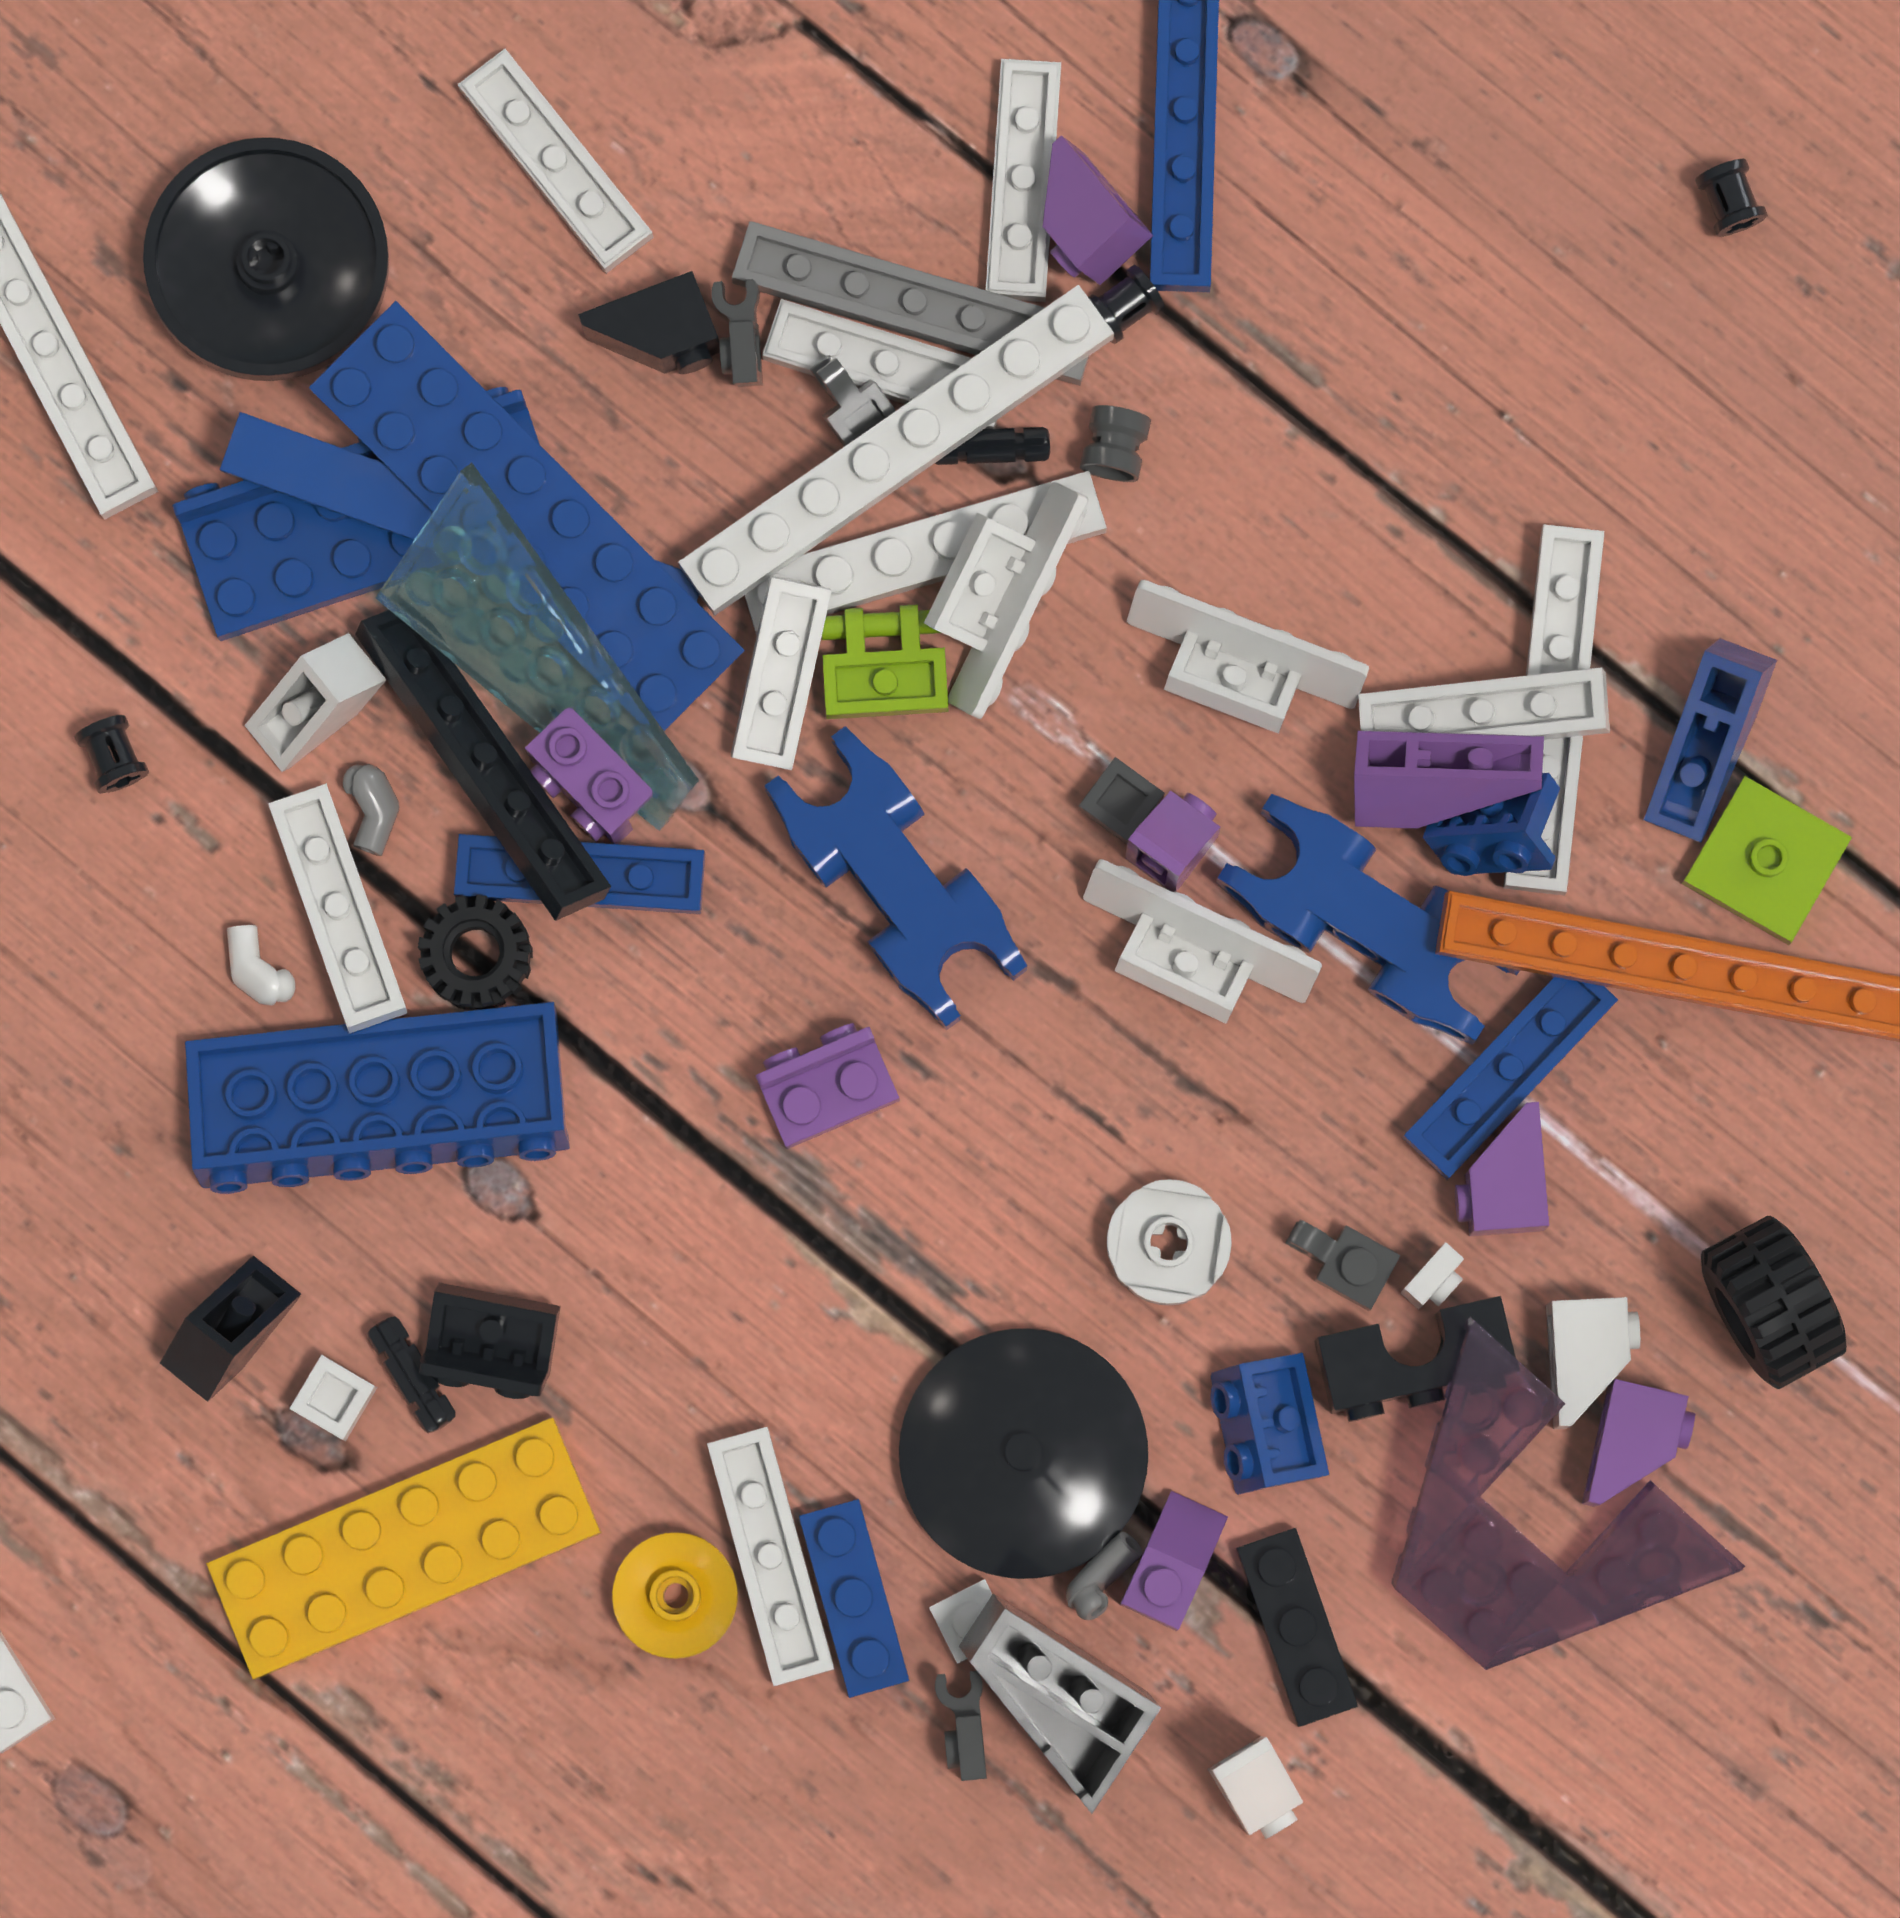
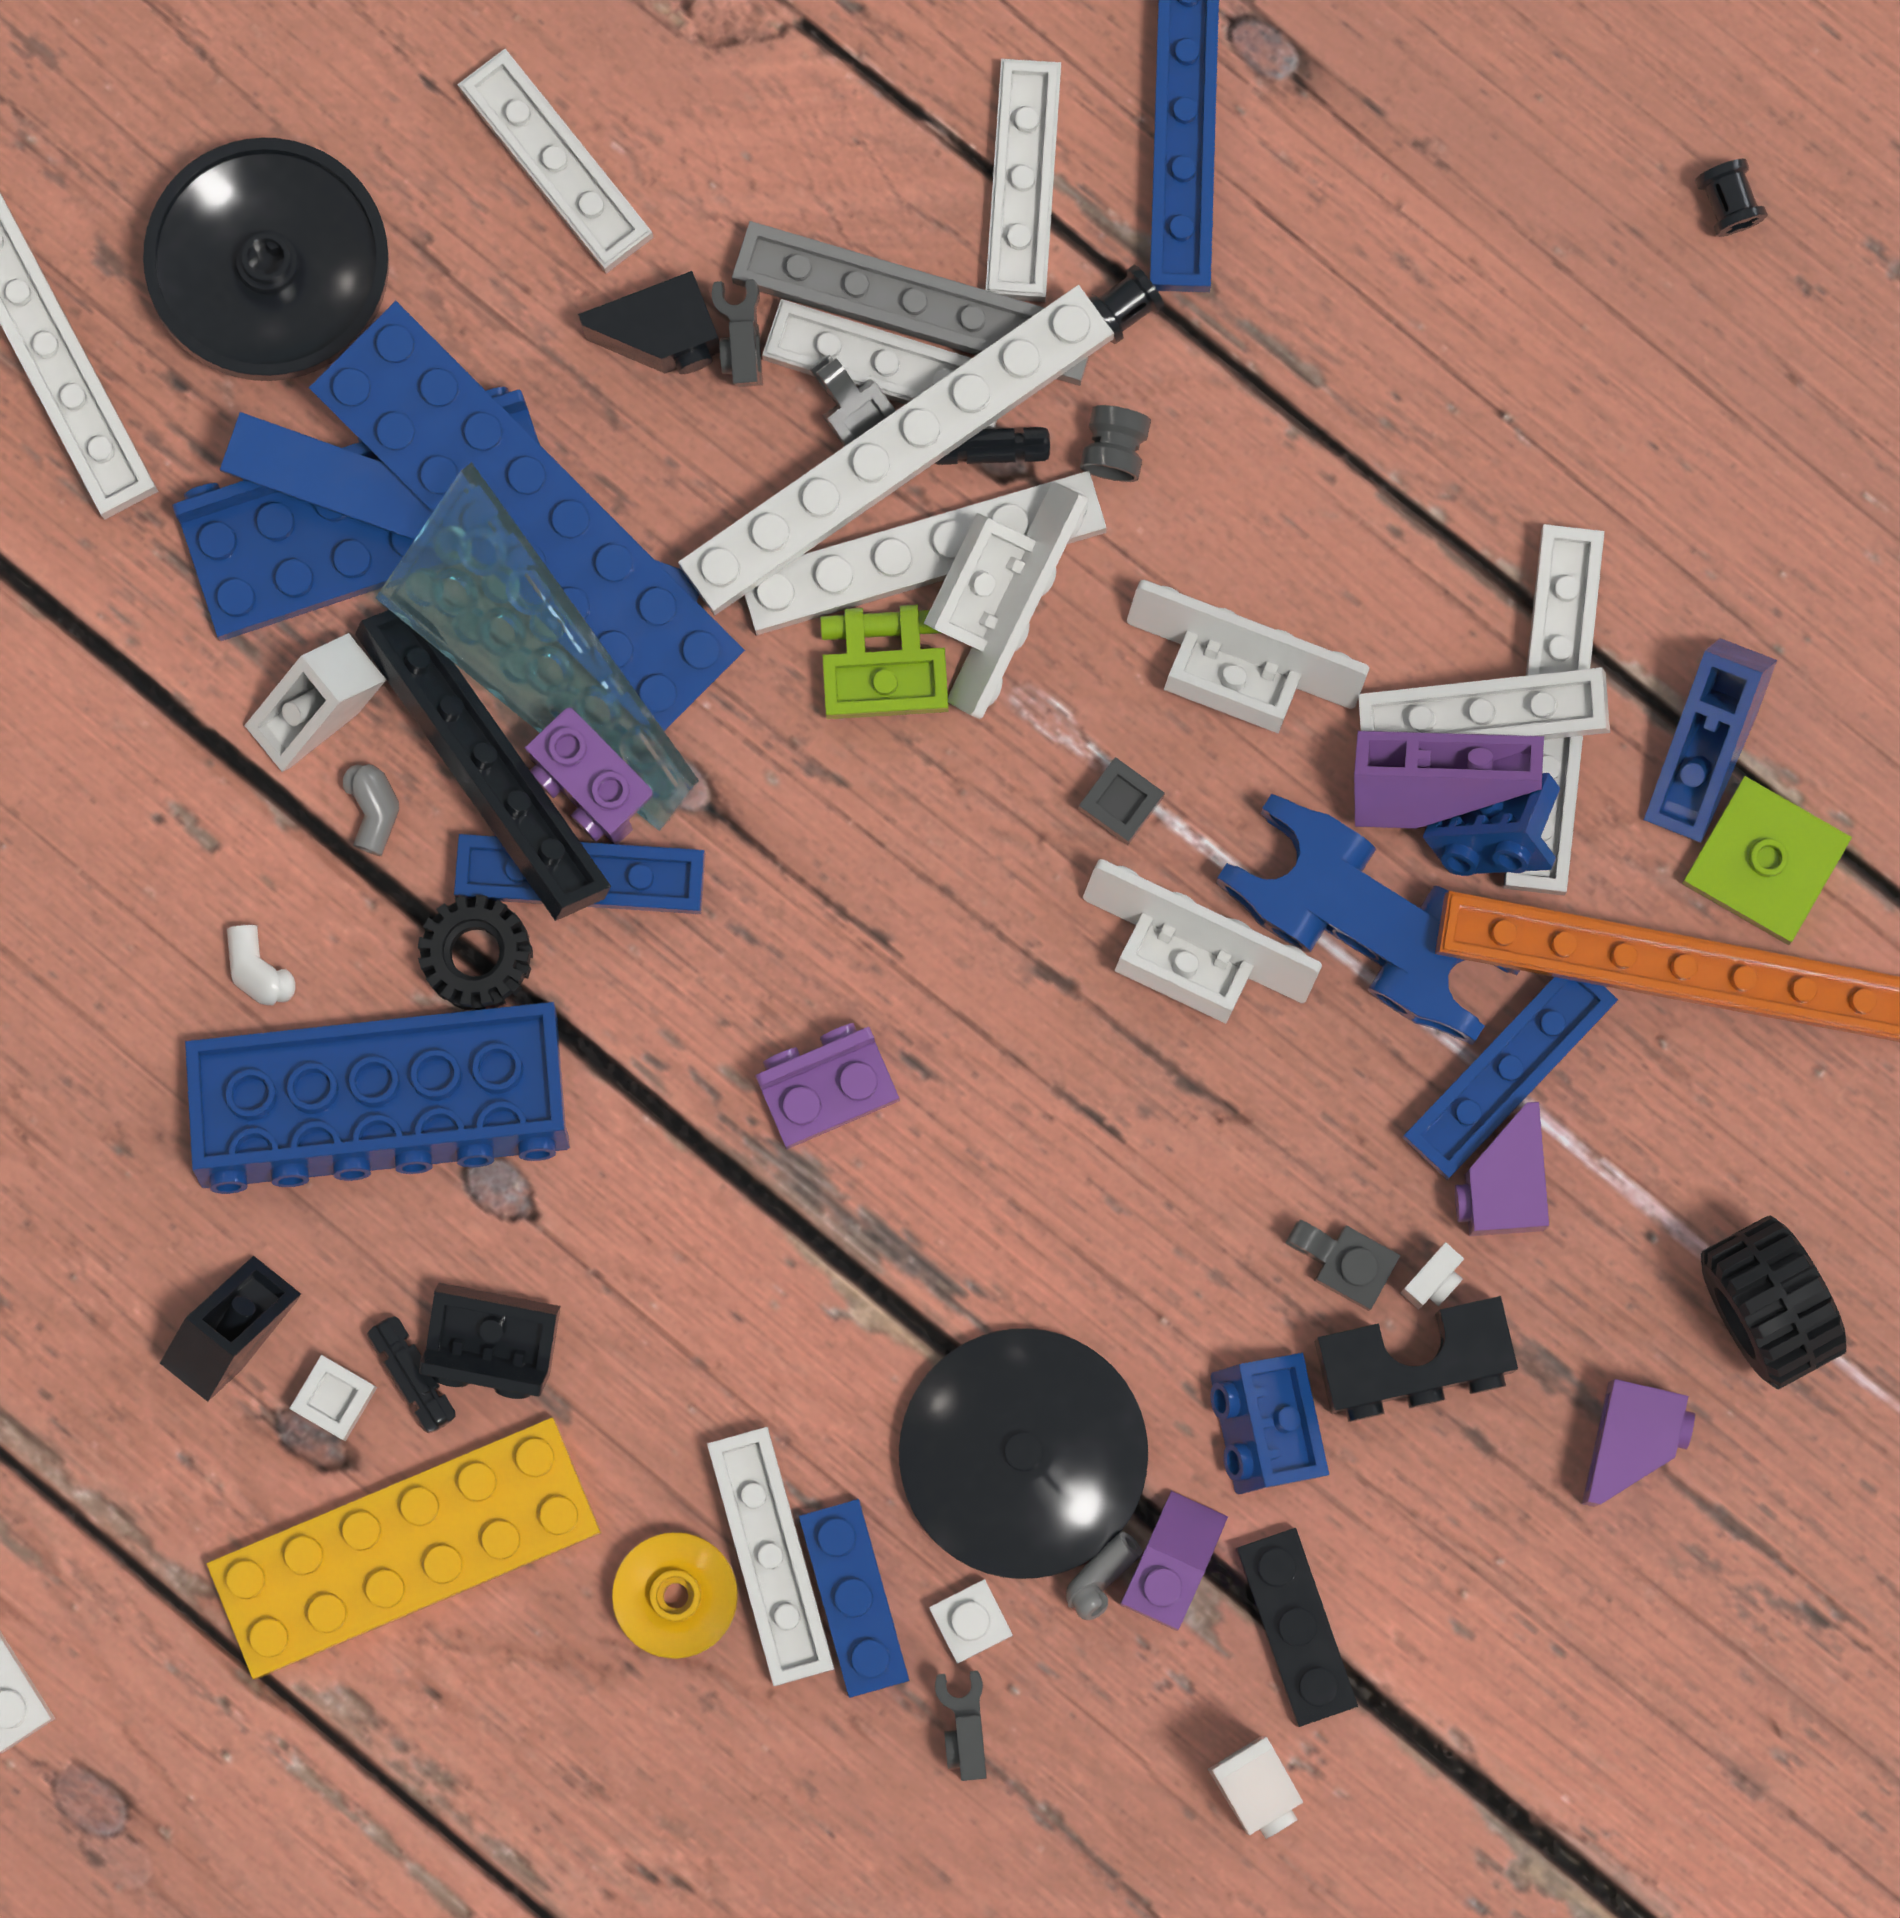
(111, 733): black bush -> none
(338, 908): white plate -> none
(780, 672): white plate -> none
(924, 916): blue piece -> none
(1064, 1698): wedge -> none
(1088, 216): medium lavender slope -> none
(1173, 839): medium lavender slope -> none
(1197, 1221): white plate -> none
(1490, 1580): clear purple wing -> none
(1587, 1350): white slope -> none

